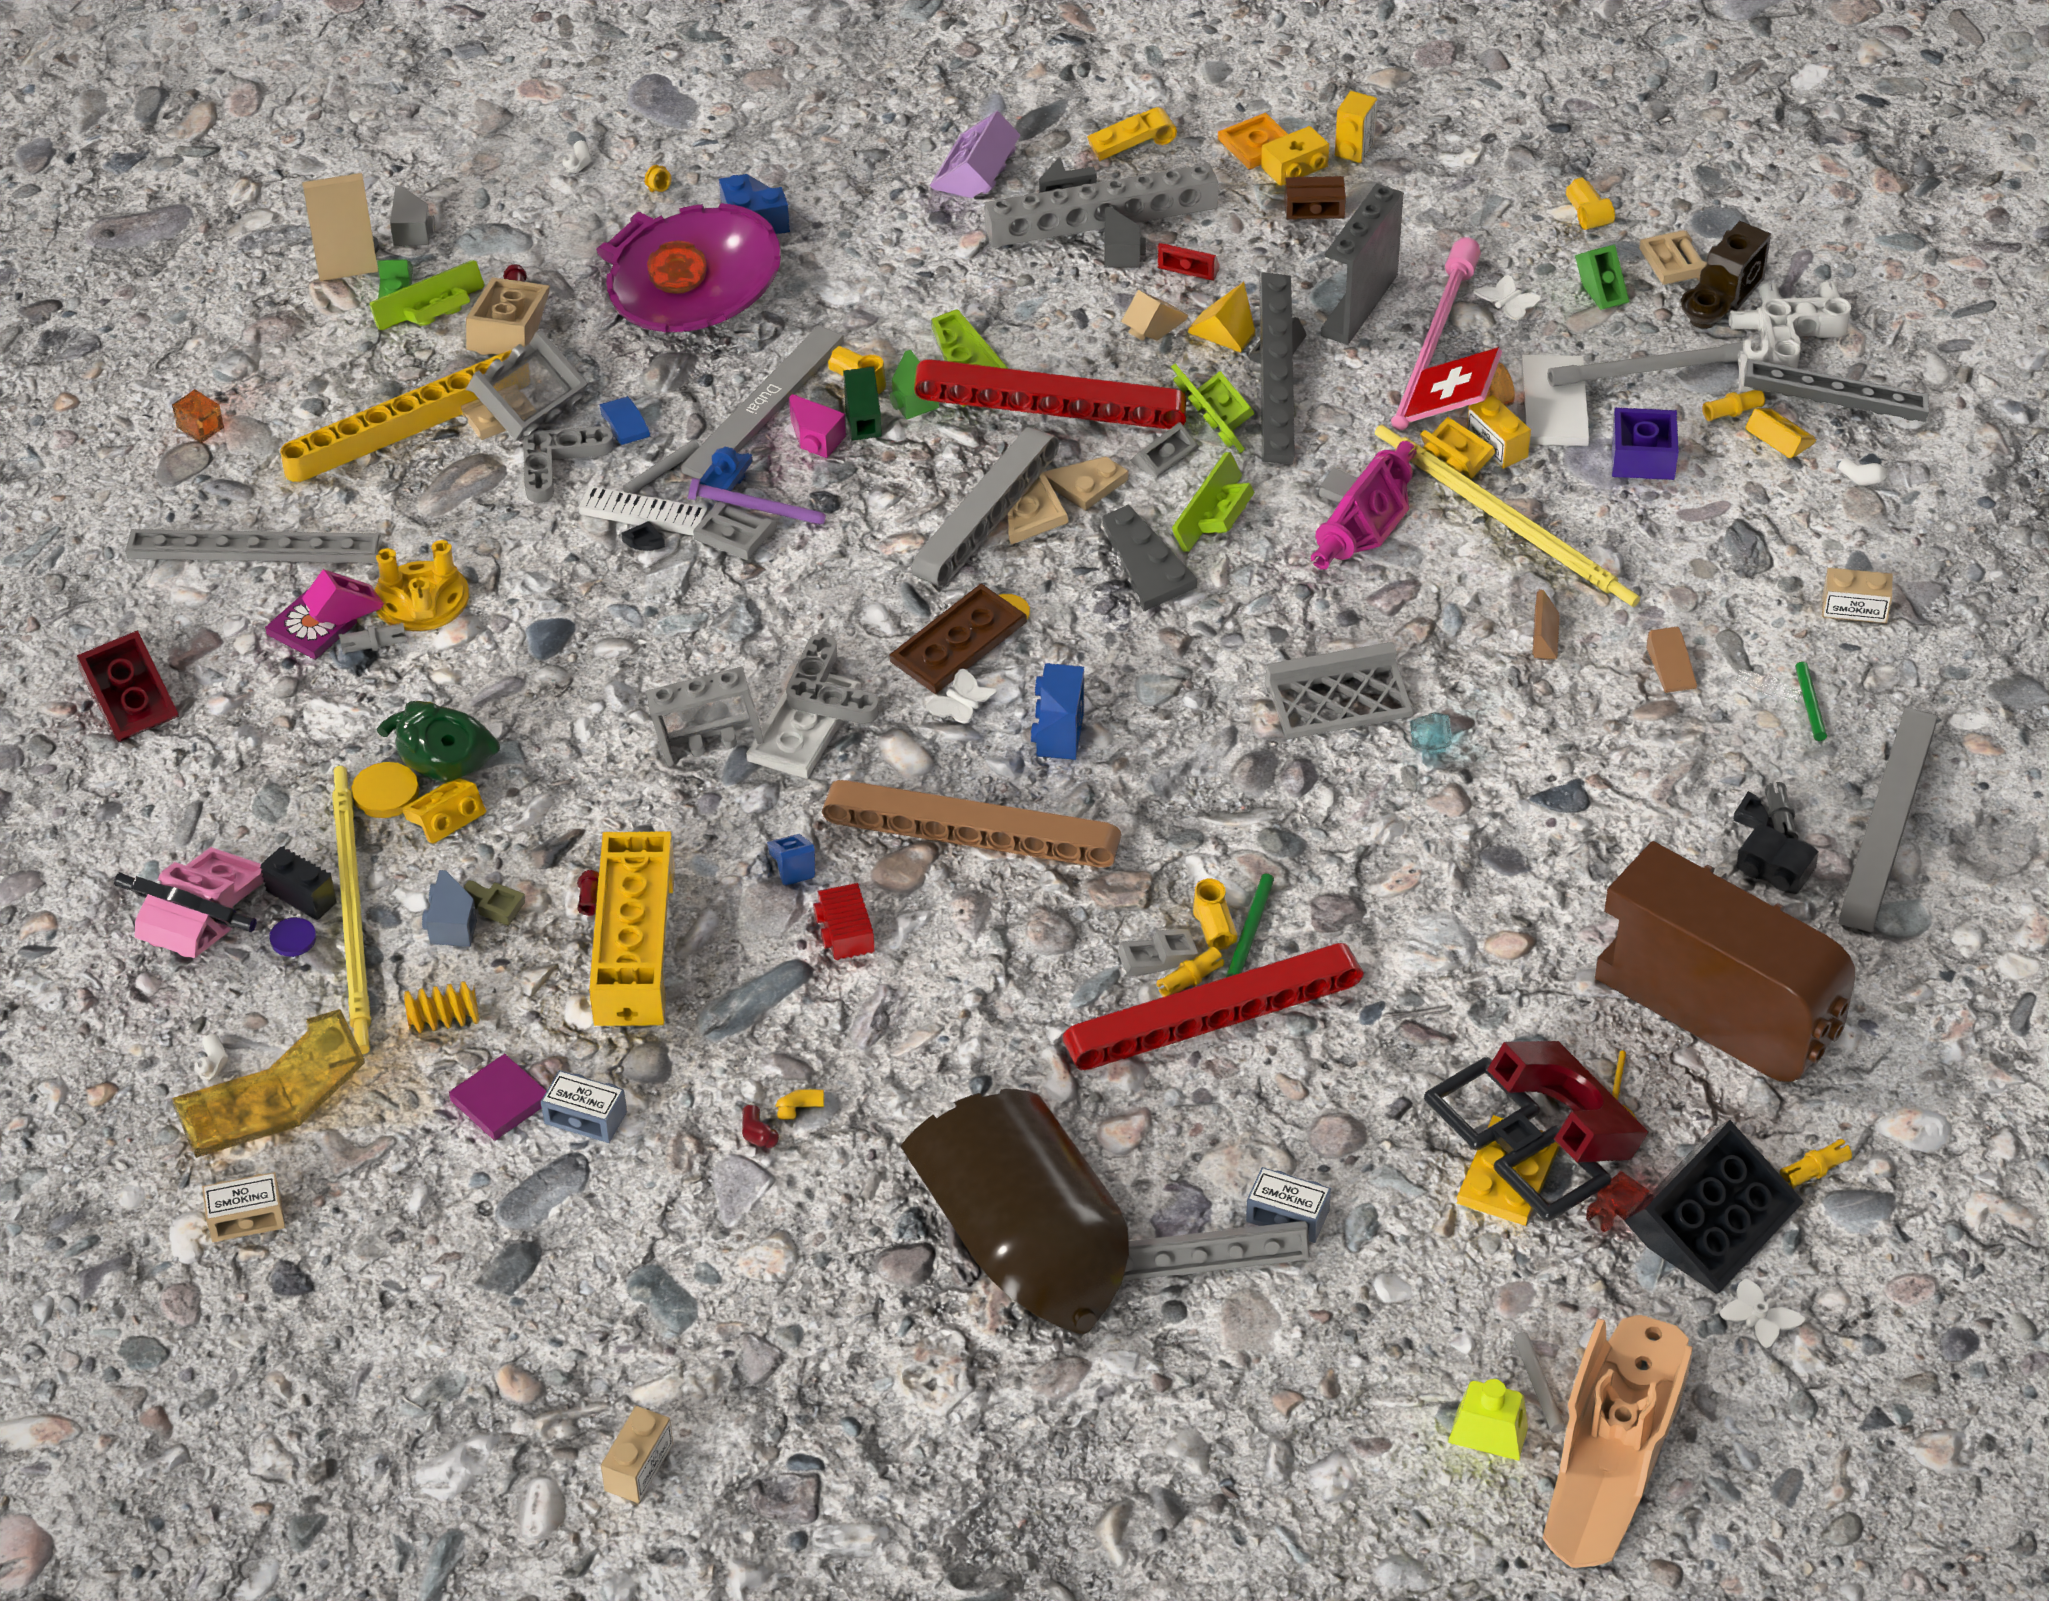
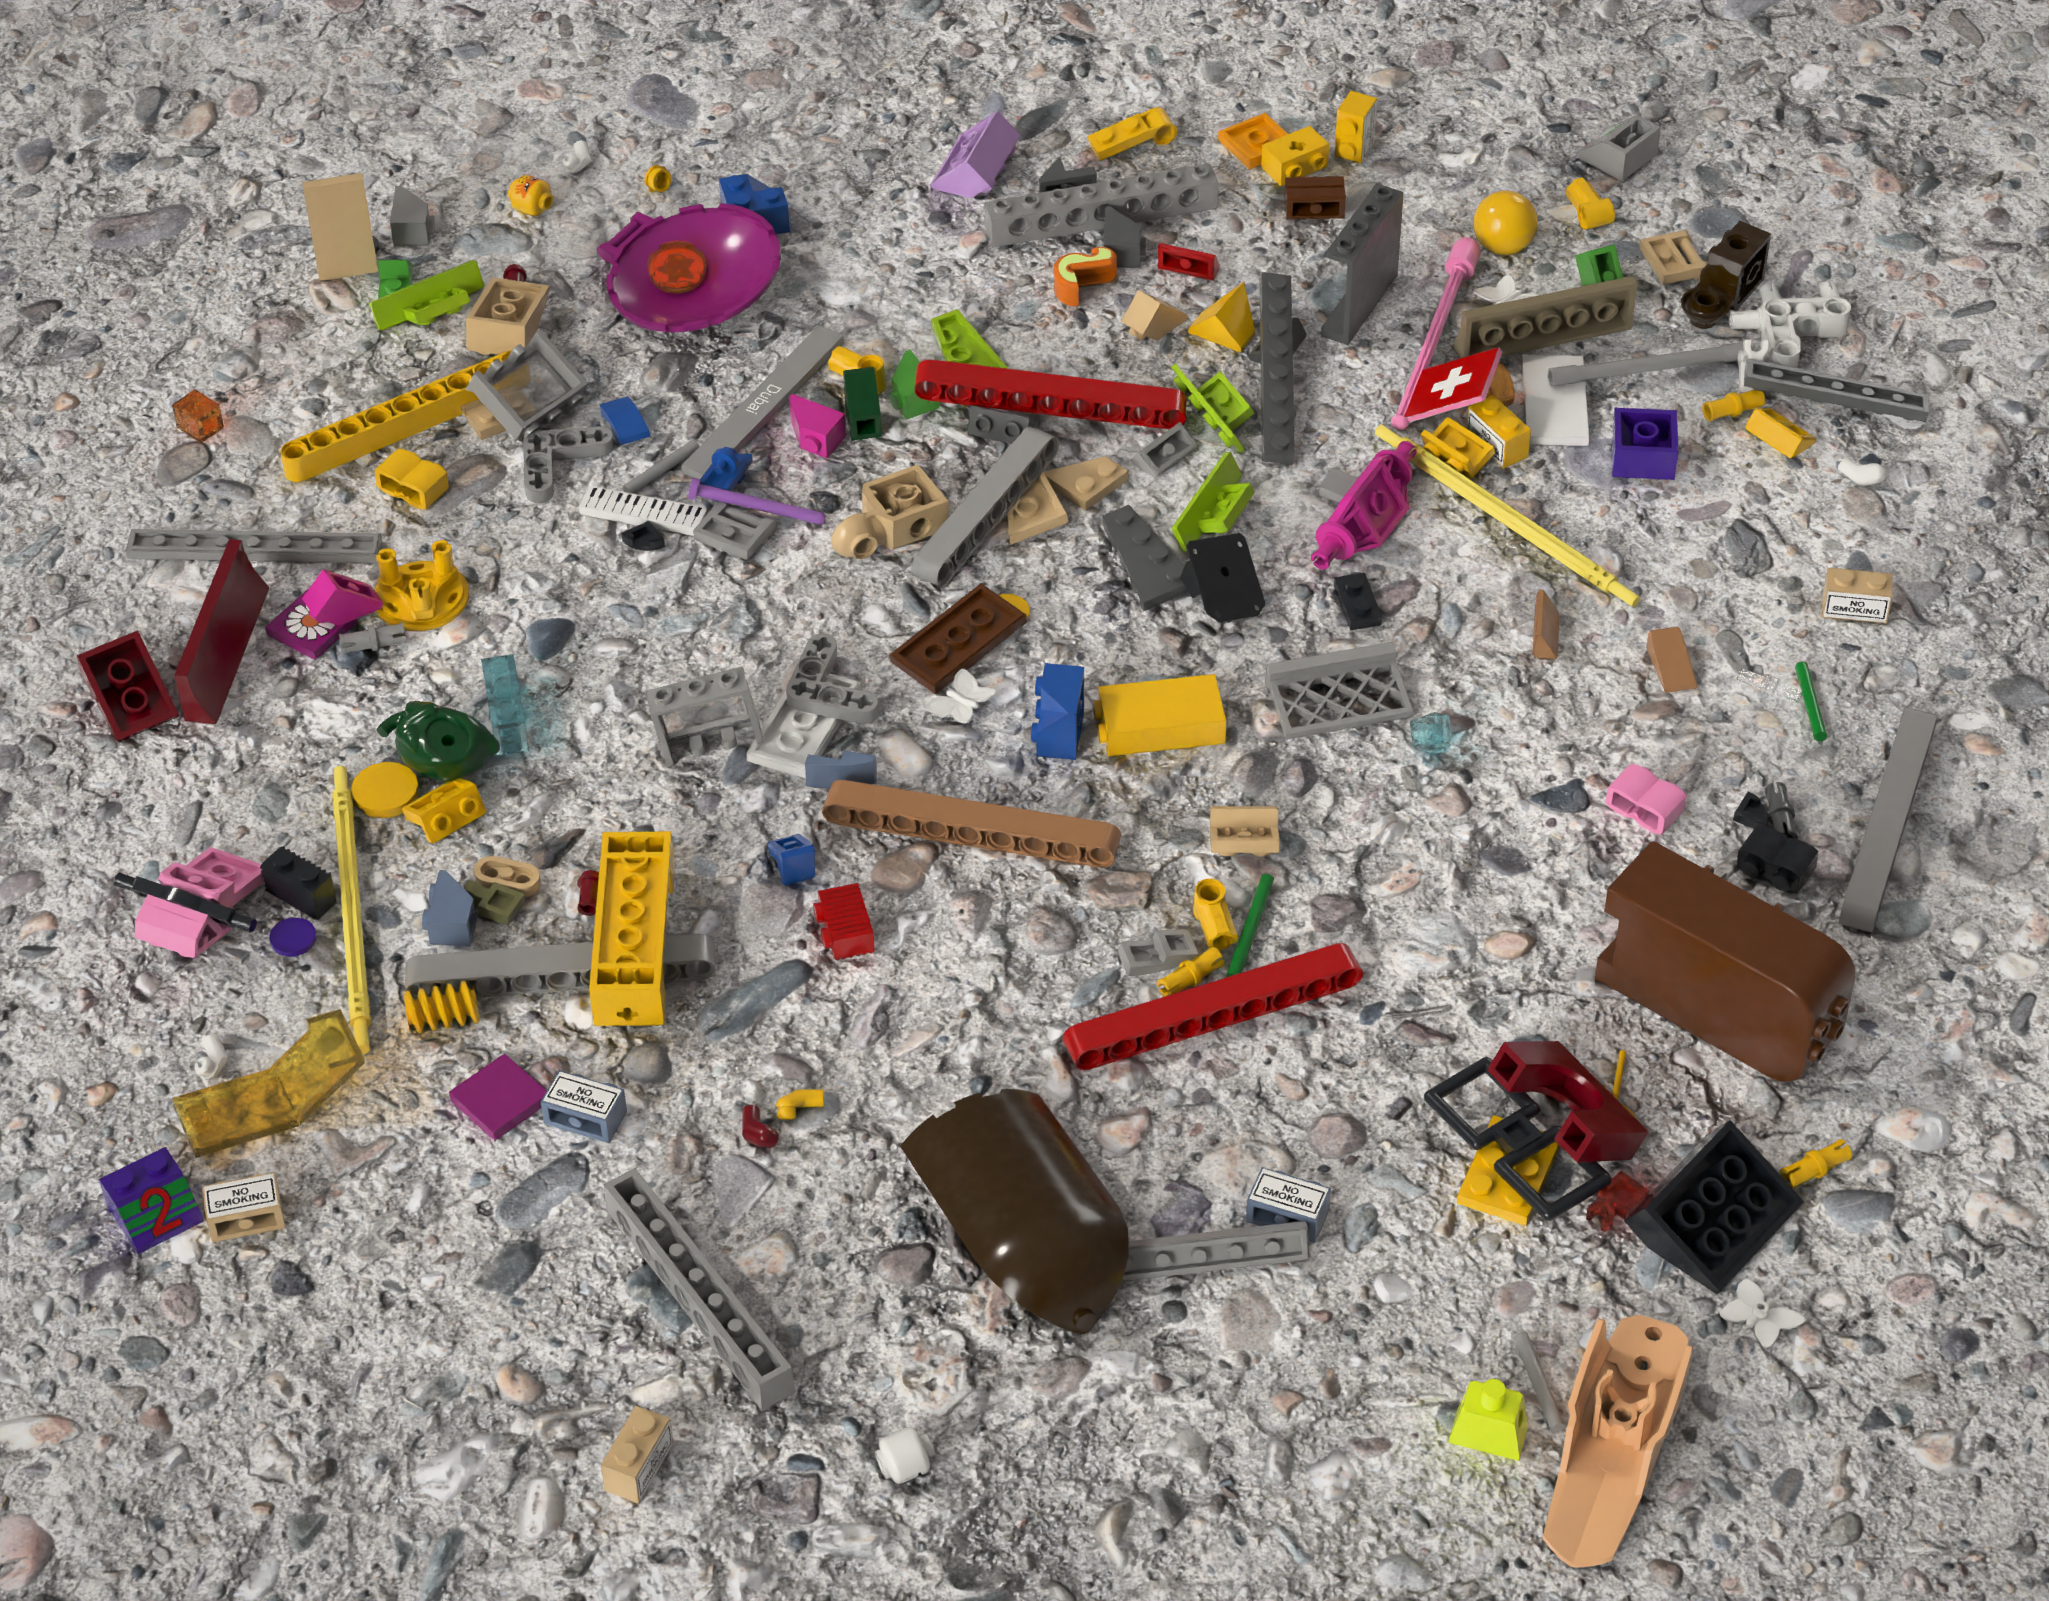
(151, 1200): none -> dark purple slope
(220, 636): none -> dark red arch
(411, 478): none -> yellow brick
(505, 704): none -> clear light blue brick
(509, 873): none -> tan plate
(530, 195): none -> yellow head
(545, 967): none -> light grey beam
(699, 1289): none -> light grey brick
(852, 766): none -> sand blue slope
(893, 514): none -> tan brick
(904, 1455): none -> white head
(996, 424): none -> dark grey hinge
(1083, 270): none -> orange animal
(1160, 715): none -> yellow brick
(1223, 577): none -> black piece
(1244, 830): none -> tan bracket
(1357, 601): none -> black plate
(1505, 222): none -> yellow piece
(1548, 319): none -> dark tan arch
(1623, 147): none -> light grey slope
(1646, 798): none -> bright pink brick

